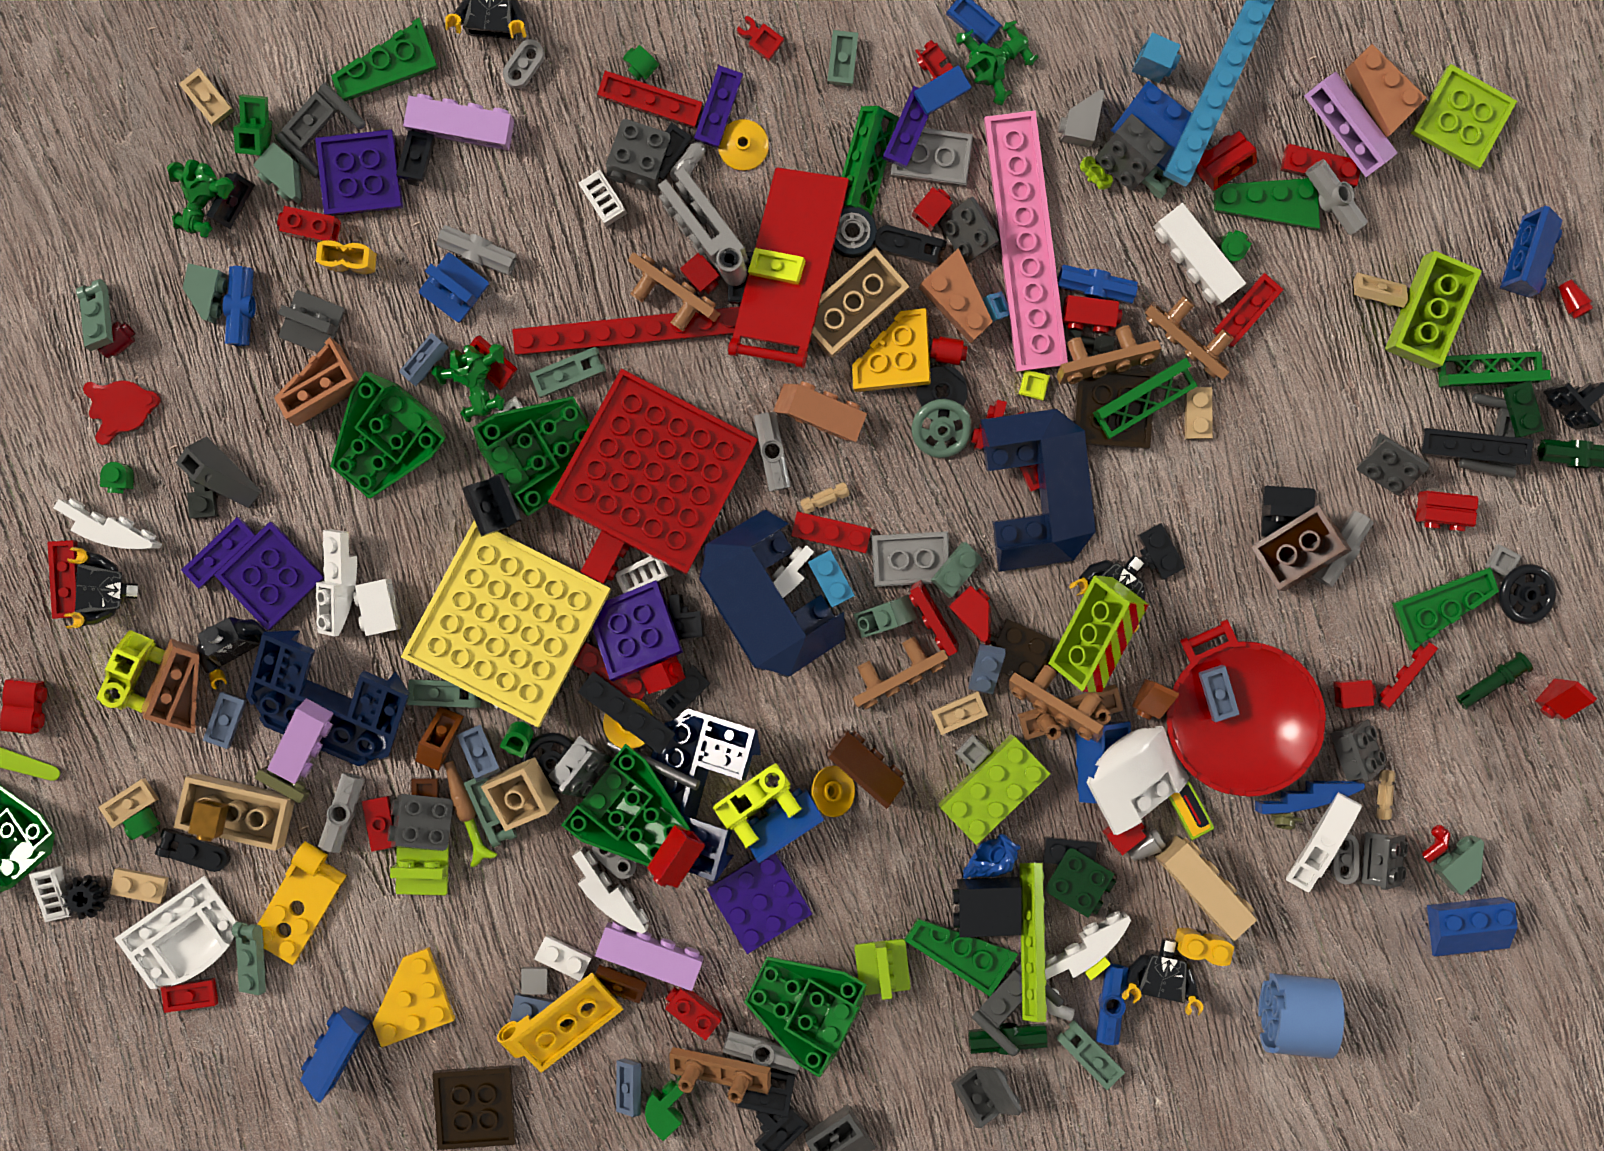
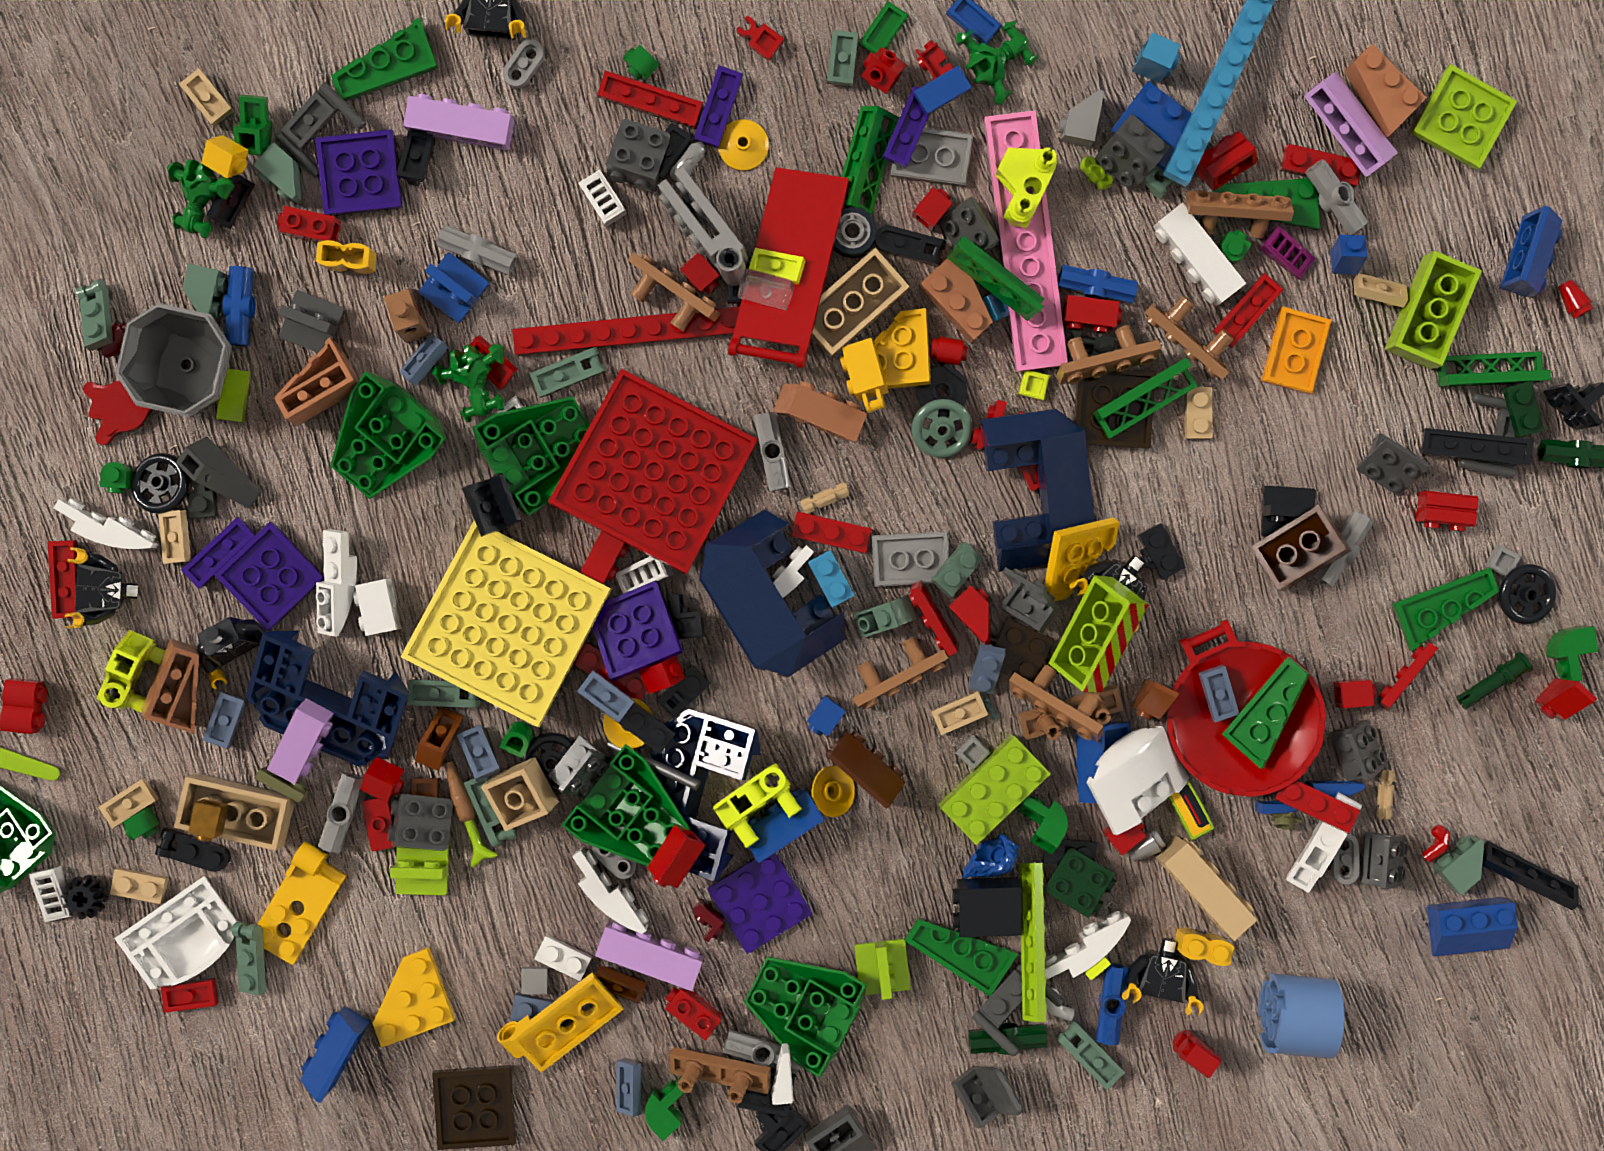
(155, 356): none -> dark grey rock
(174, 537): none -> tan plate
(177, 492): none -> black plate
(225, 156): none -> yellow brick
(234, 396): none -> lime tile
(382, 780): none -> red brick
(407, 314): none -> medium nougat torso
(605, 696): none -> sand blue plate
(707, 915): none -> dark red bracket
(765, 289): none -> clear slope
(782, 1085): none -> white slope
(825, 716): none -> blue brick
(865, 373): none -> yellow brick
(883, 28): none -> green tile
(883, 69): none -> red brick
(992, 711): none -> clear light blue piece
(996, 278): none -> green fence
(1022, 170): none -> neon yellow piece
(1029, 601): none -> dark grey bracket
(1051, 821): none -> green brick
(1074, 551): none -> yellow plate
(1196, 1053): none -> red brick
(1228, 204): none -> medium nougat plate
(1264, 717): none -> green wing
(1286, 239): none -> magenta slope
(1296, 350): none -> light orange tile
(1318, 805): none -> red plate
(1348, 254): none -> blue brick
(1530, 876): none -> black plate
(1566, 647): none -> green brick

